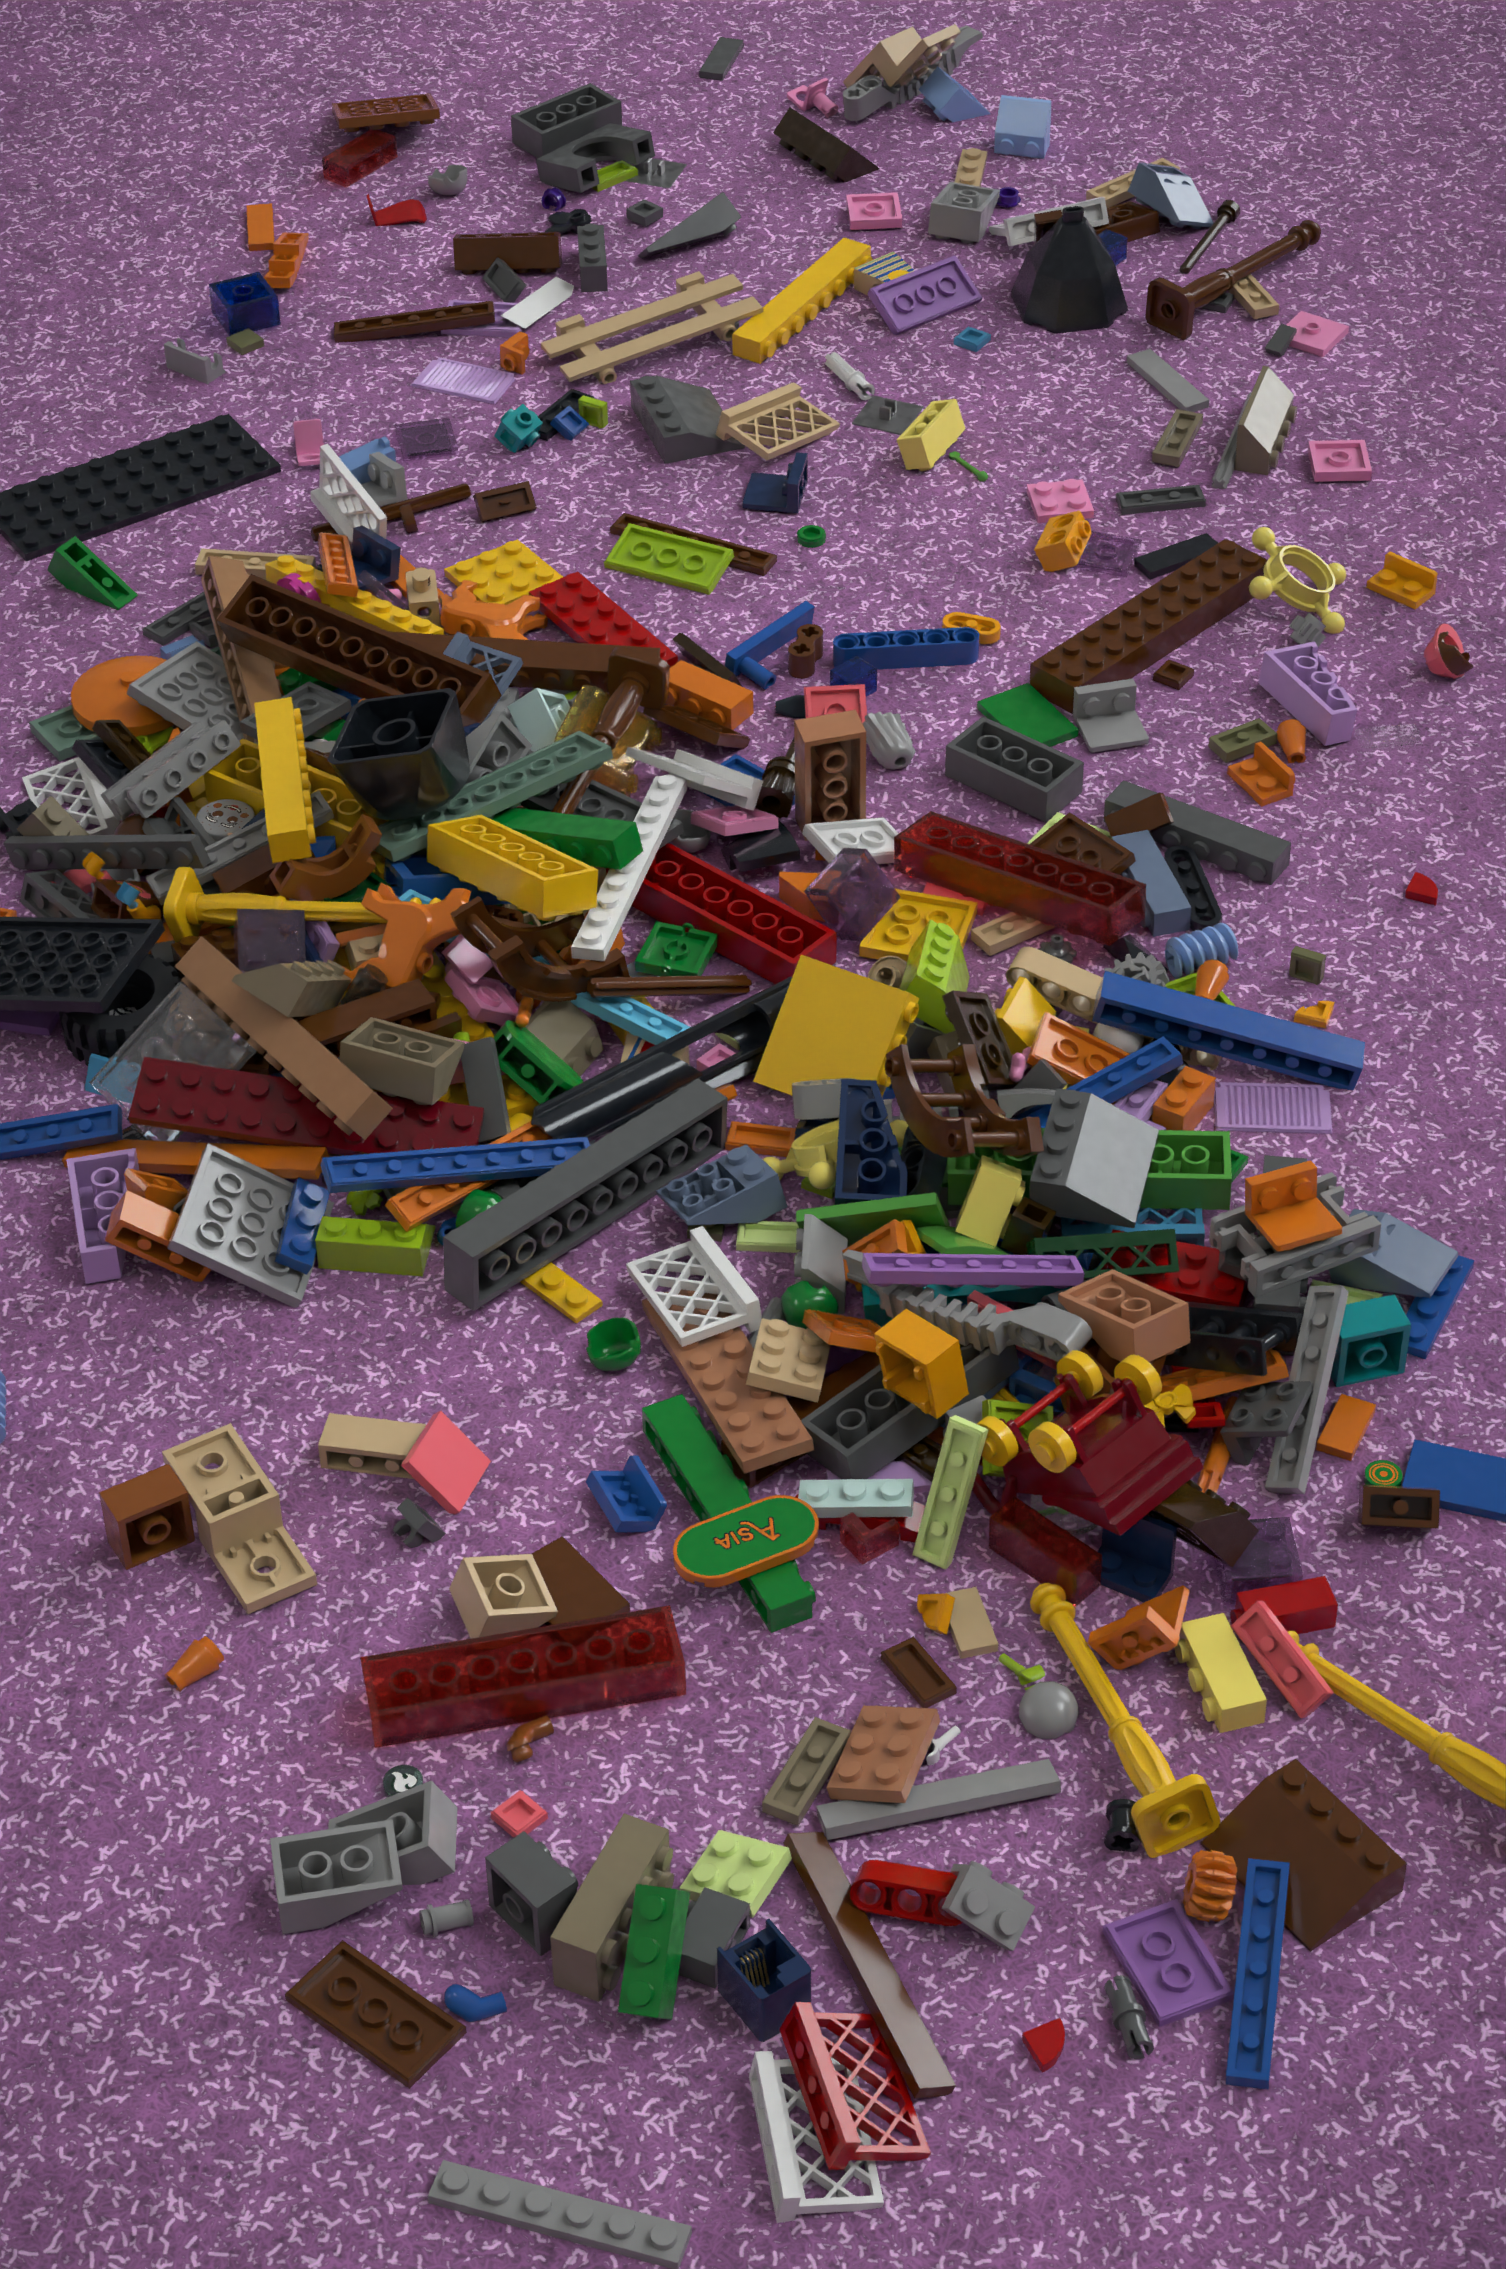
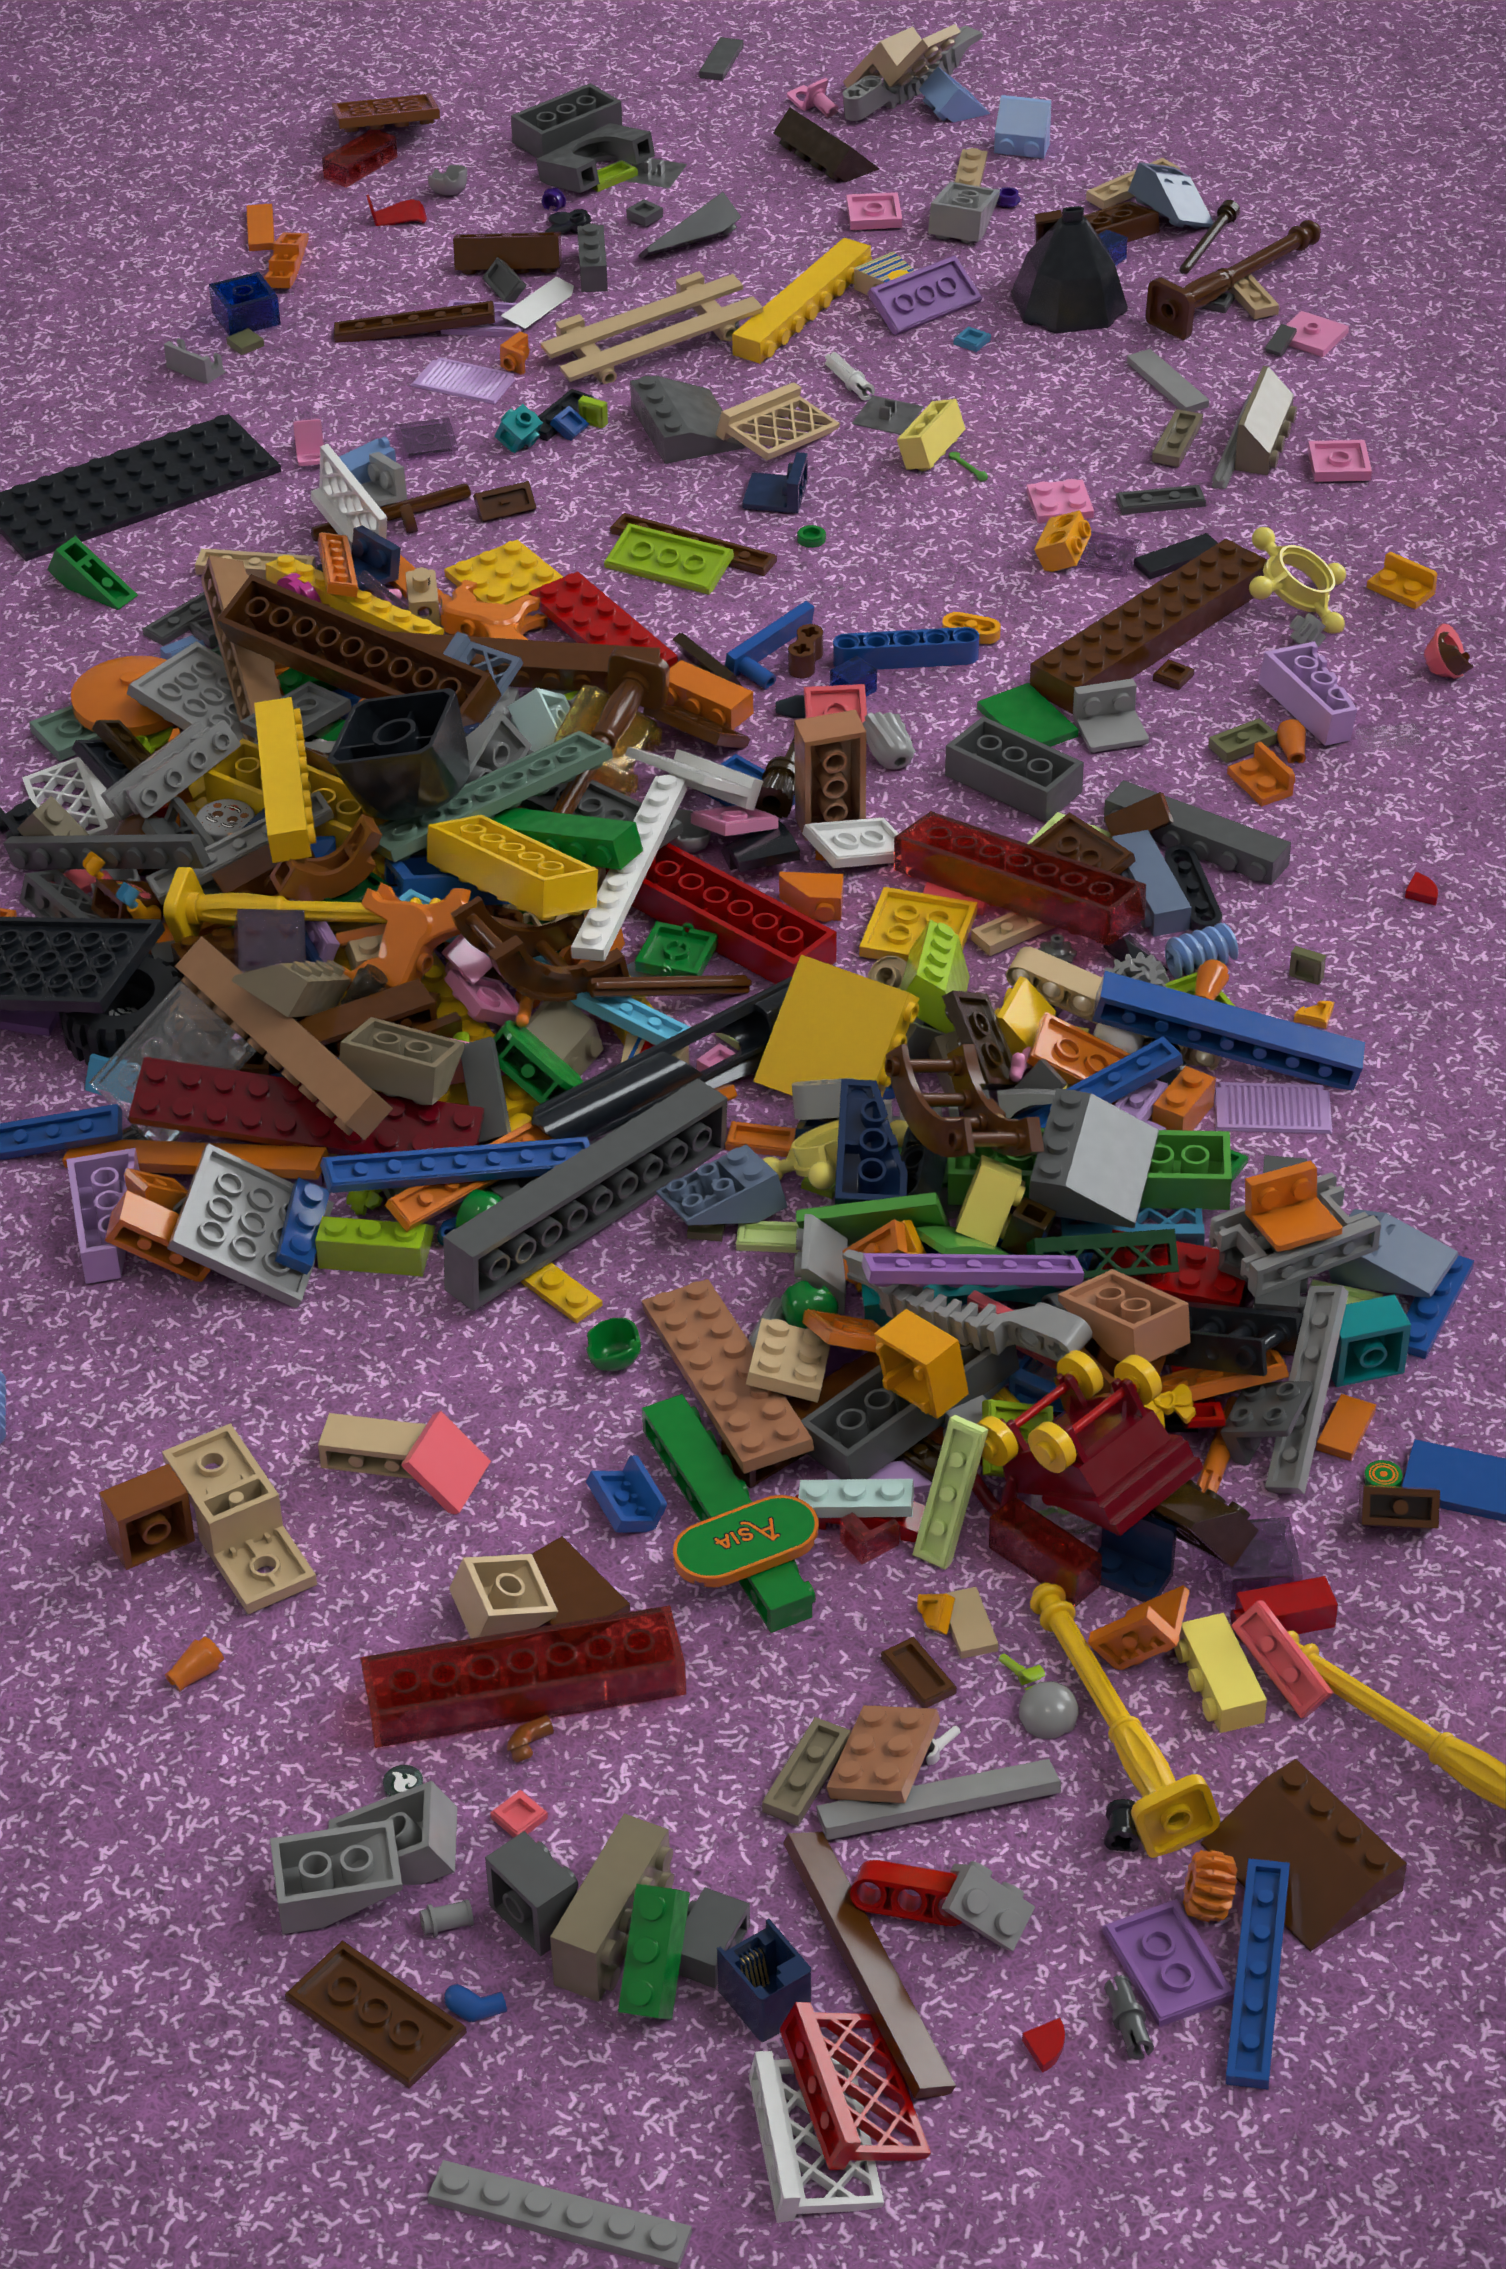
(418, 1522): dark grey tile -> none
(718, 1279): white fence -> none
(738, 1868): yellowish green plate -> none
(852, 894): clear purple brick -> none
(1021, 228): white fence -> none

